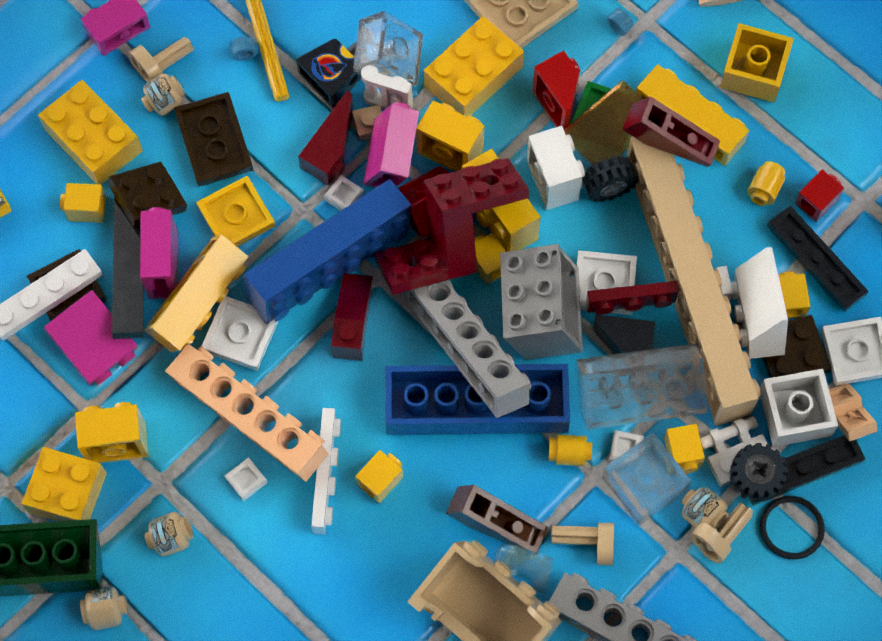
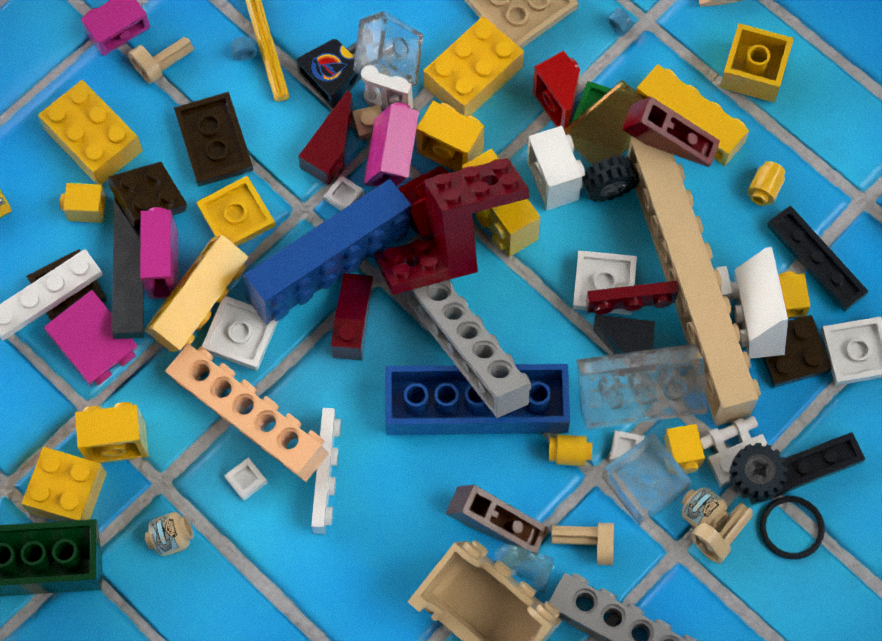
(103, 608): tan head -> none
(162, 94): head -> none
(380, 475): yellow brick -> none
(488, 257): yellow brick -> none
(541, 302): light grey container -> none
(798, 407): white brick -> none
(819, 195): red brick -> none
(850, 413): light nougat slope -> none

